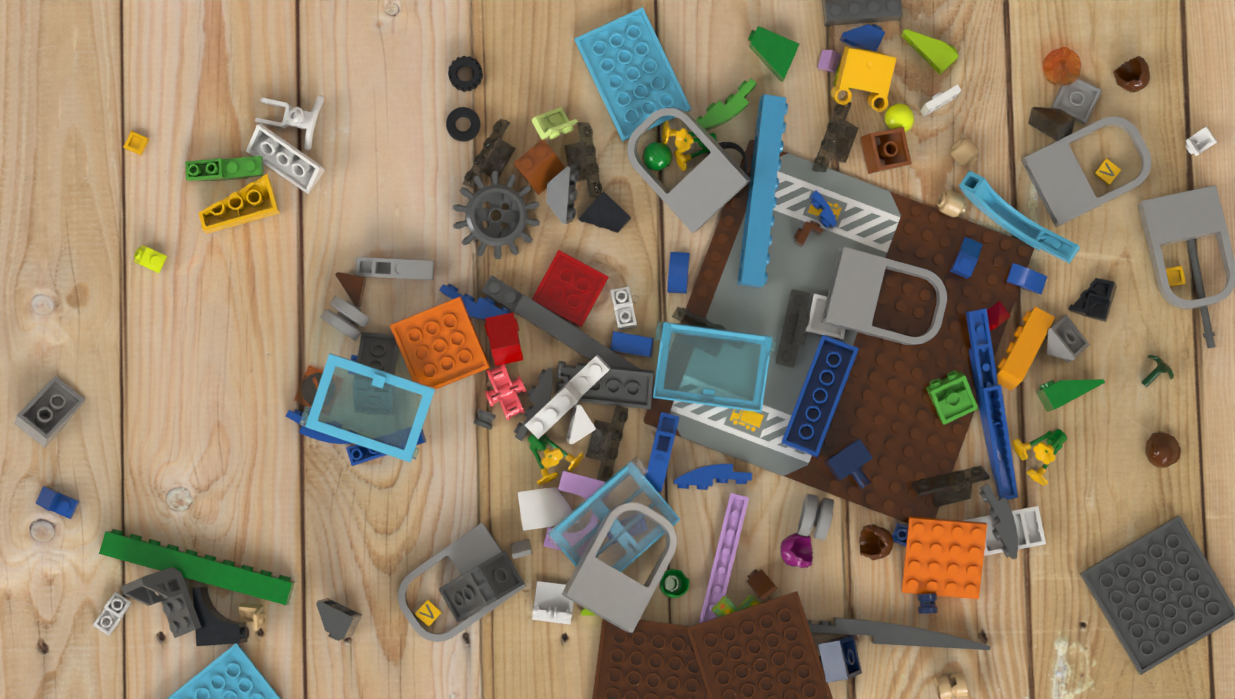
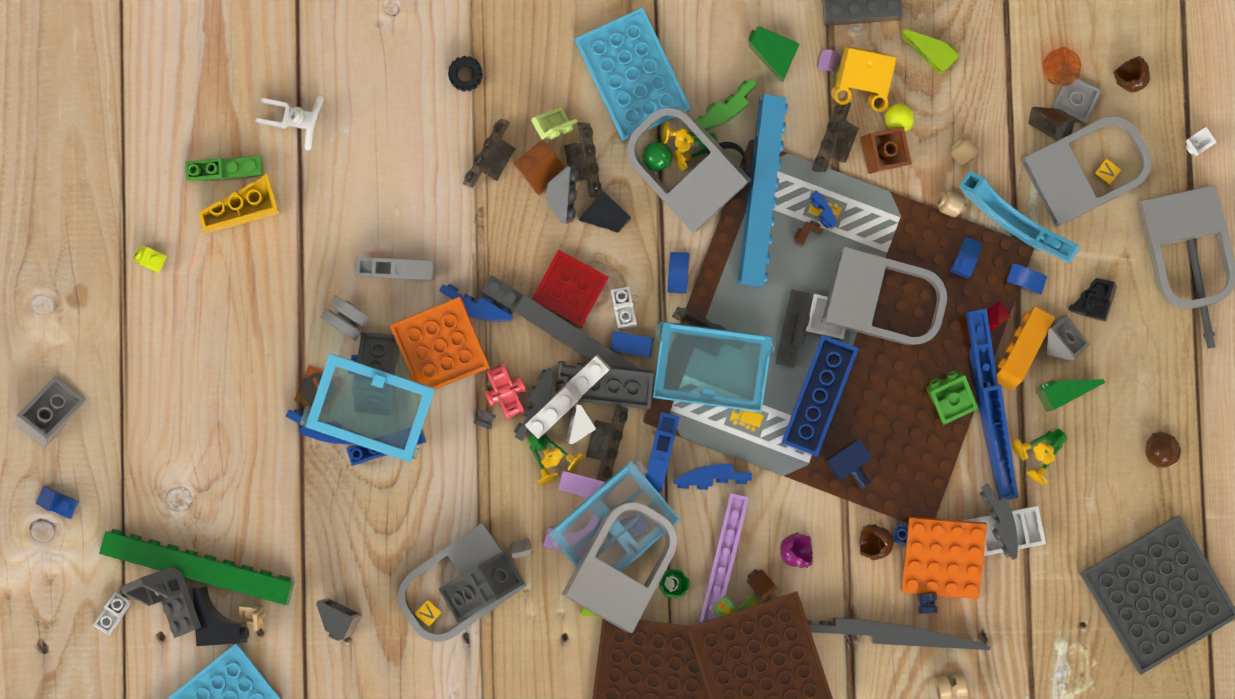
(136, 143): yellow tile -> none
(285, 159): white slope -> none
(353, 286): reddish brown slope -> none
(466, 135): black tyre -> none
(504, 338): red piece -> none
(514, 216): dark grey gear -> none
(542, 508): white slope -> none
(550, 604): white hinge -> none
(816, 517): light grey wheel -> none
(840, 658): brick -> none
(864, 37): blue slope -> none
(940, 100): white plate -> none
(951, 486): clear smoke bracket -> none
(1161, 367): dark green plant -> none
(1175, 276): yellow tile -> none

